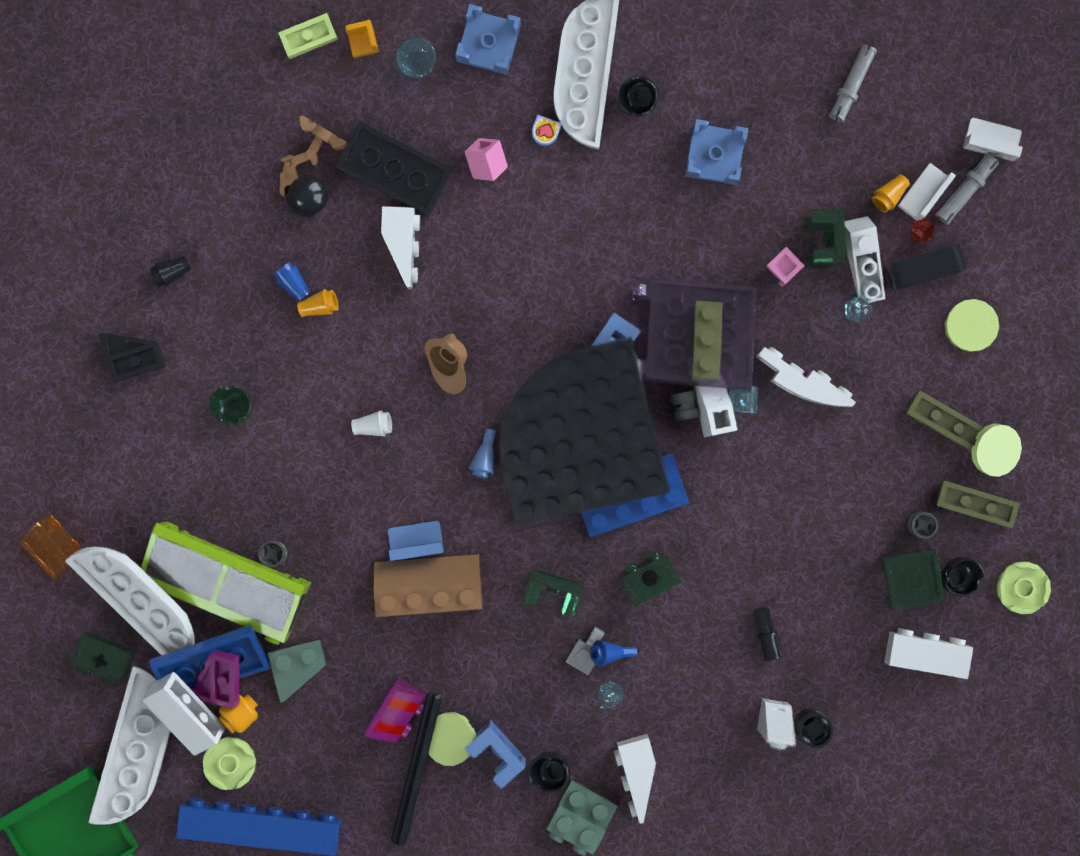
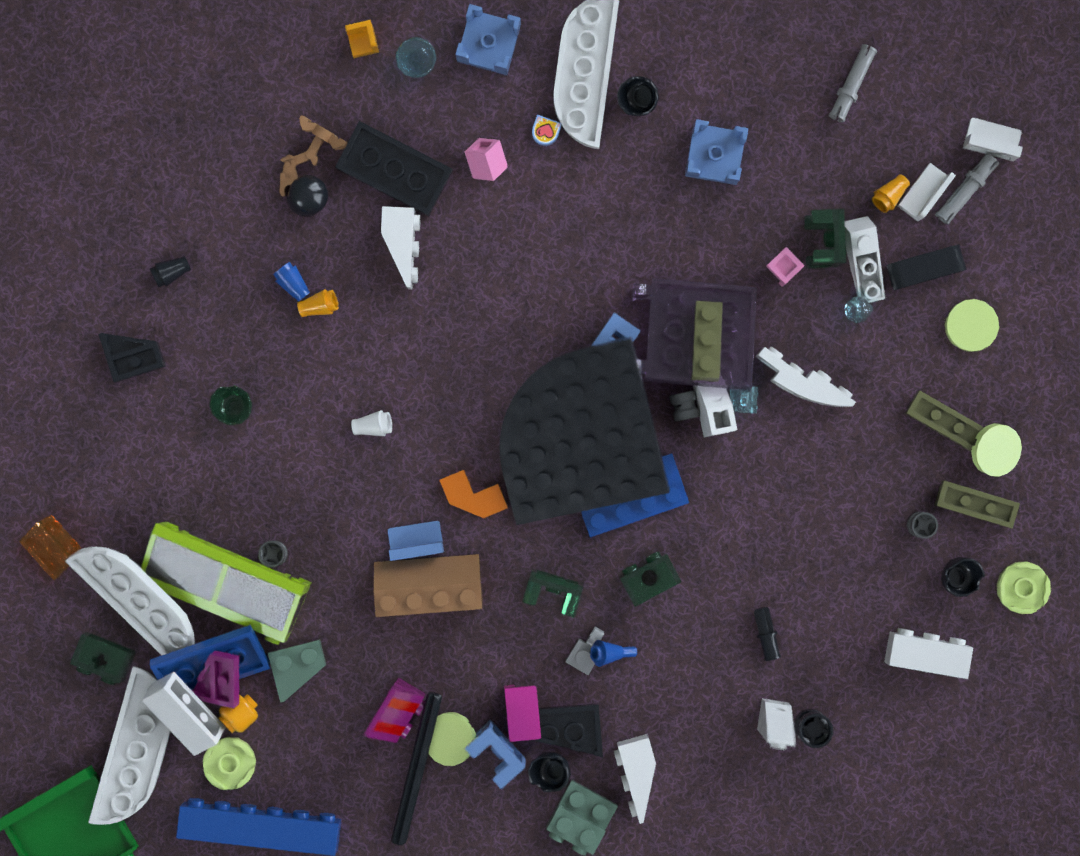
(308, 36): yellowish green plate -> none
(446, 362): medium nougat piece -> none
(481, 503): none -> orange tile
(483, 461): medium blue cone -> none
(522, 713): none -> dark pink panel
(572, 727): none -> black wing
(610, 695): clear light blue plate -> none
(912, 579): clear green panel -> none
(922, 230): clear red plate -> none

